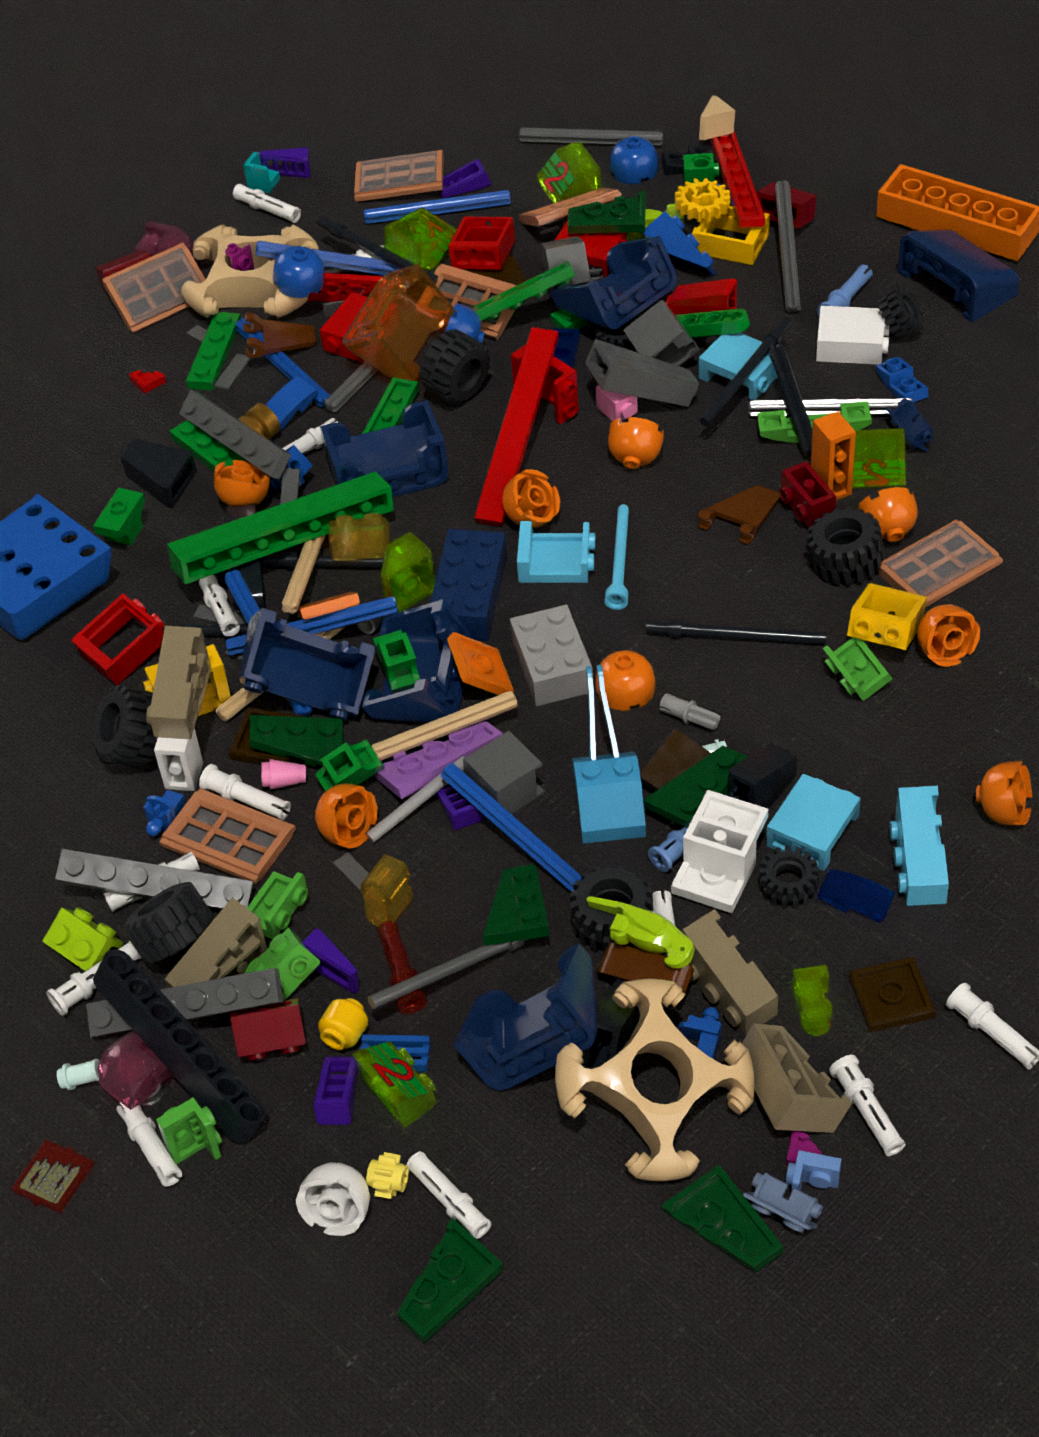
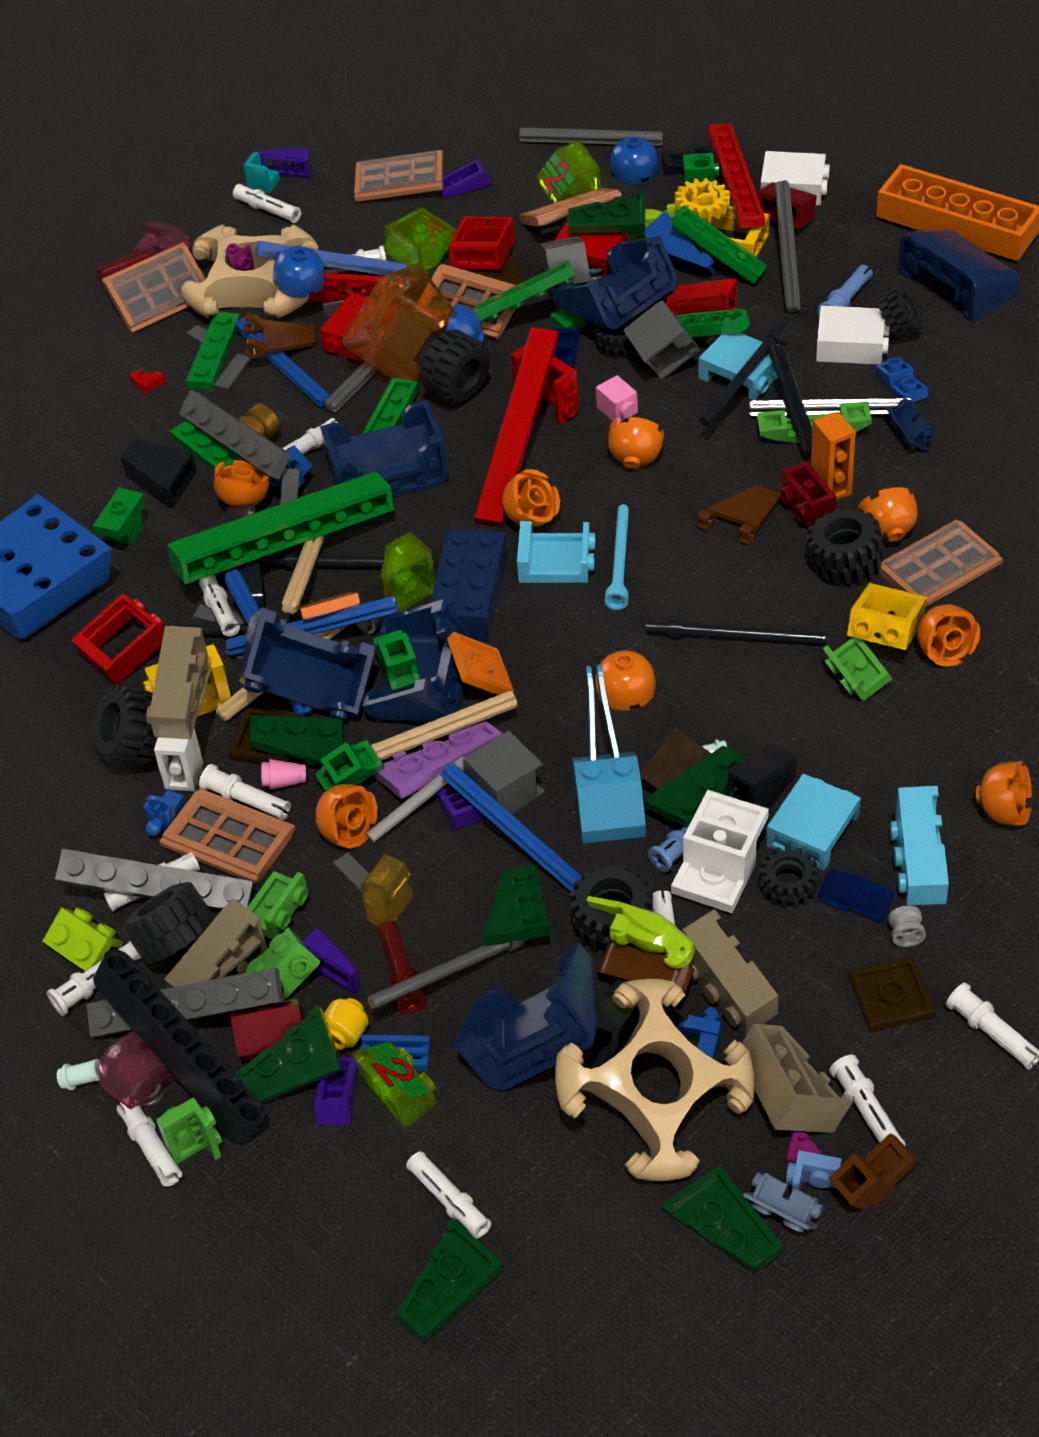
(53, 1176): piece -> none
(292, 397): blue slope -> none
(294, 1061): none -> dark green wing
(334, 1198): white cylinder -> none
(341, 232): black bar -> none
(358, 538): clear yellow brick -> none
(387, 1175): light yellow gear -> none
(439, 206): blue axle -> none
(550, 654): light grey brick -> none
(640, 375): dark grey slope -> none
(688, 711): light grey axle -> none
(716, 119): tan slope -> none
(718, 244): none -> green plate
(801, 170): none -> white brick
(813, 1007): clear neon green leg -> none
(873, 1178): none -> reddish brown brick
(879, 458): clear neon green slope -> none
(906, 926): none -> light grey wheel

